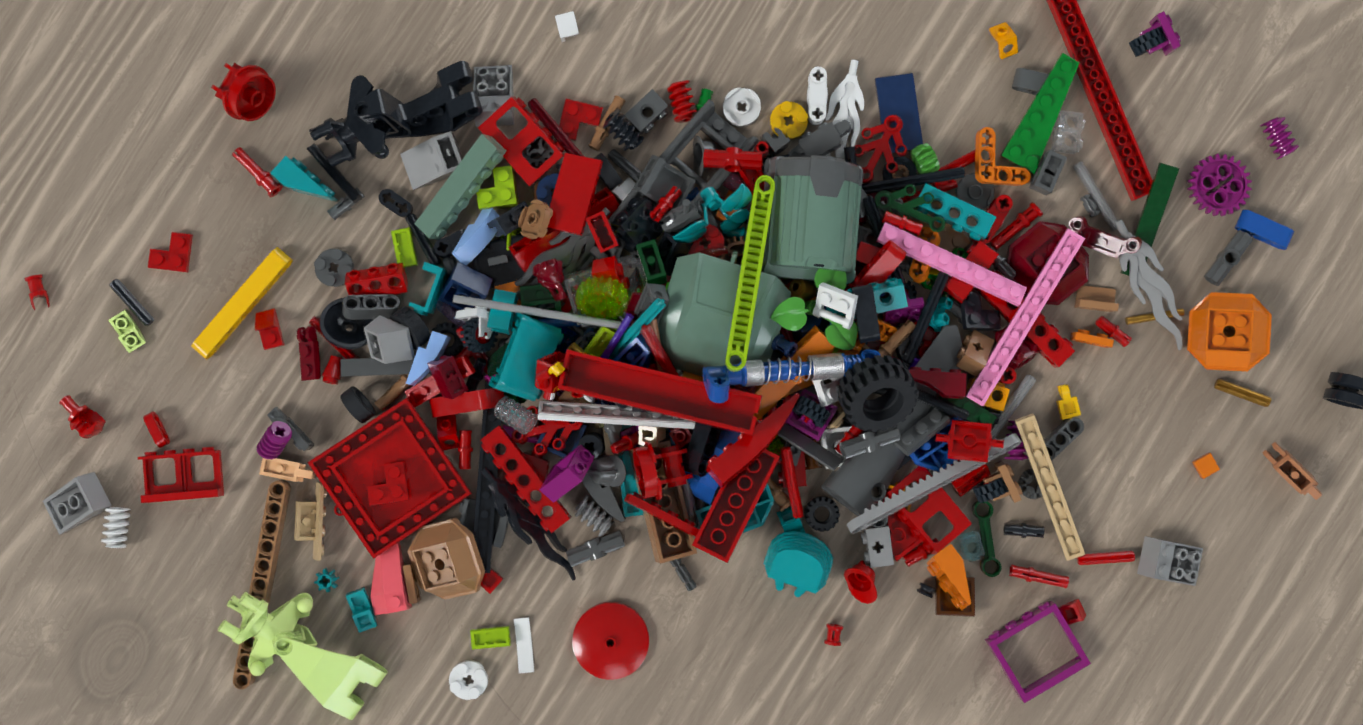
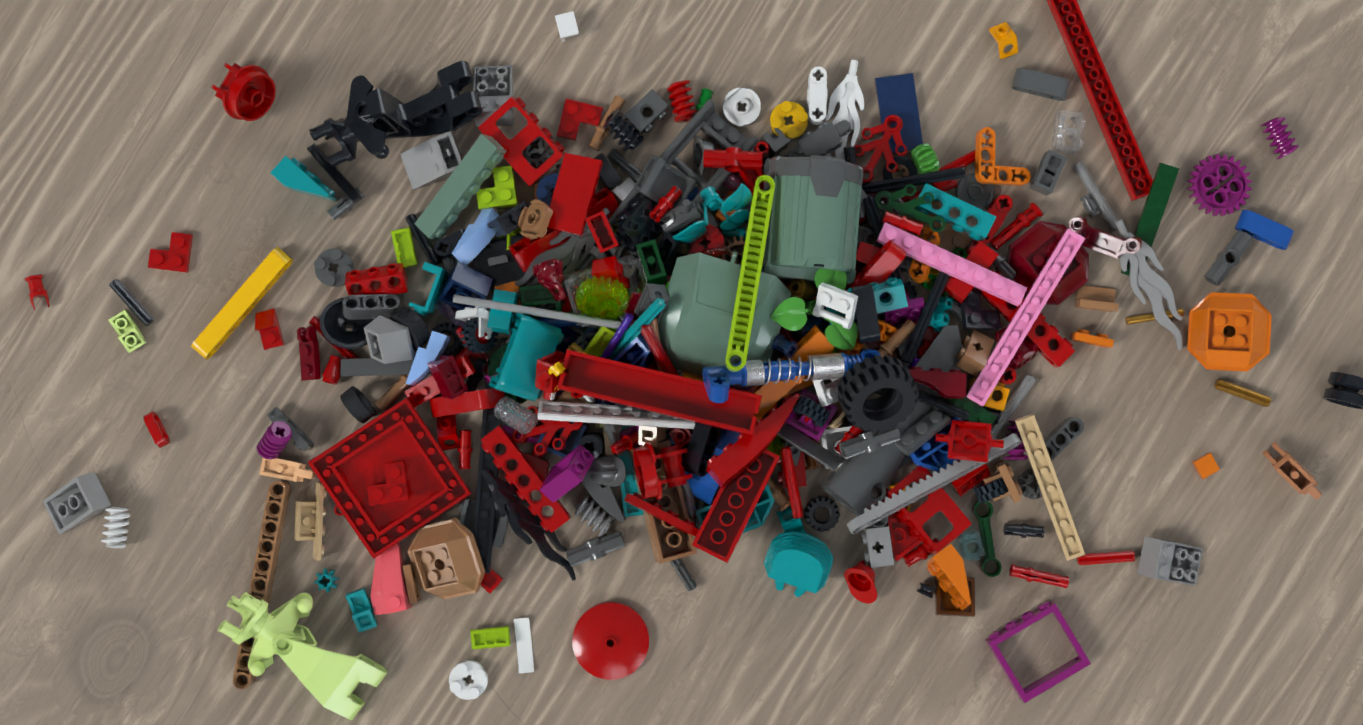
(82, 418): red piece -> none
(184, 487): red window -> none
(262, 177): red pin -> none
(393, 206): black beam -> none
(553, 127): dark red axle -> none
(836, 640): red bush -> none
(1035, 128): green wing -> none
(1067, 406): yellow plate -> none
(1073, 611): red slope -> none
(1113, 331): red axle -> none
(1157, 37): plate -> none

